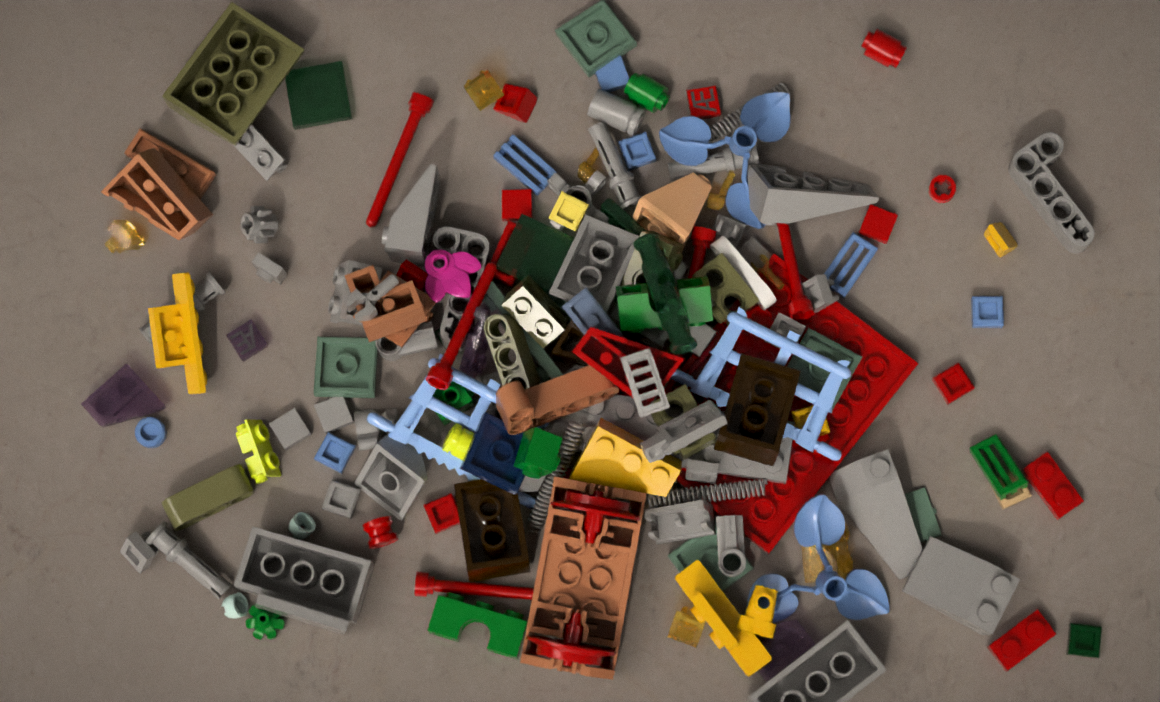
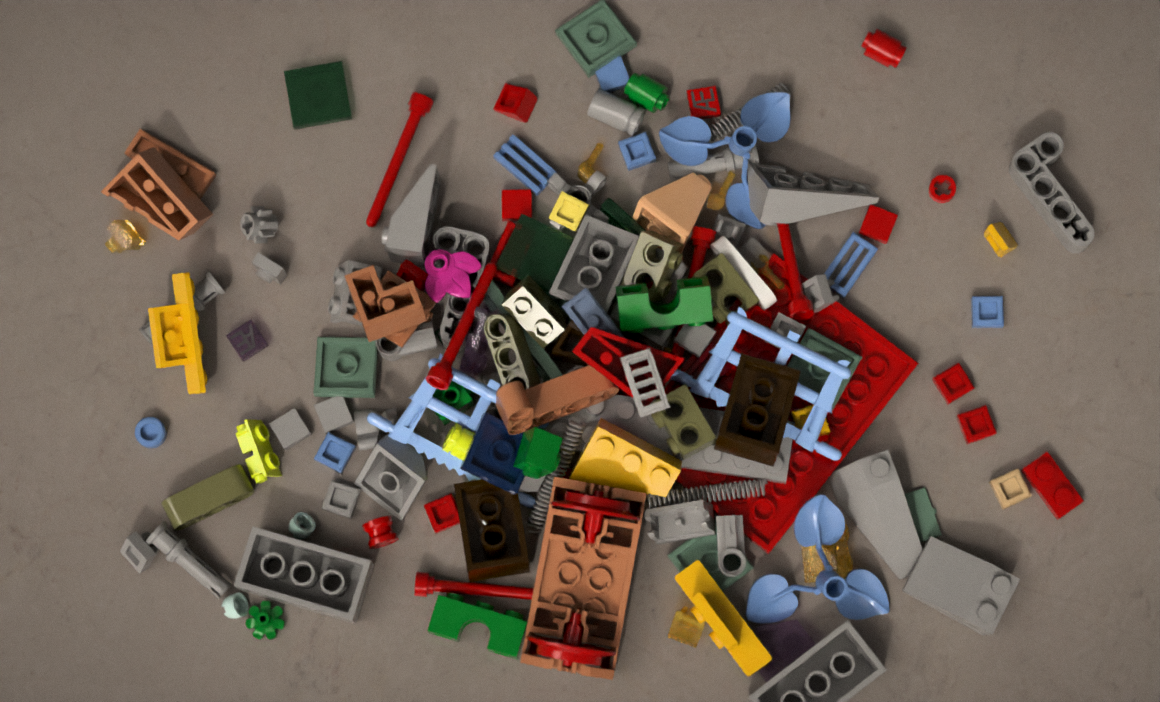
(122, 399): clear purple wing -> none
(232, 74): olive slope -> none
(261, 153): light grey hinge -> none
(301, 613): light grey tile -> none
(370, 298): light grey bar -> none
(483, 90): clear yellow tile -> none
(620, 178): light grey pin -> none
(666, 295): clear green piece -> none
(683, 431): light grey hinge -> none
(701, 471): light grey tile -> none
(756, 619): yellow plate -> none
(976, 424): none -> red tile
(1009, 486): green tile -> none
(1021, 640): red plate -> none
(1084, 640): dark green tile -> none

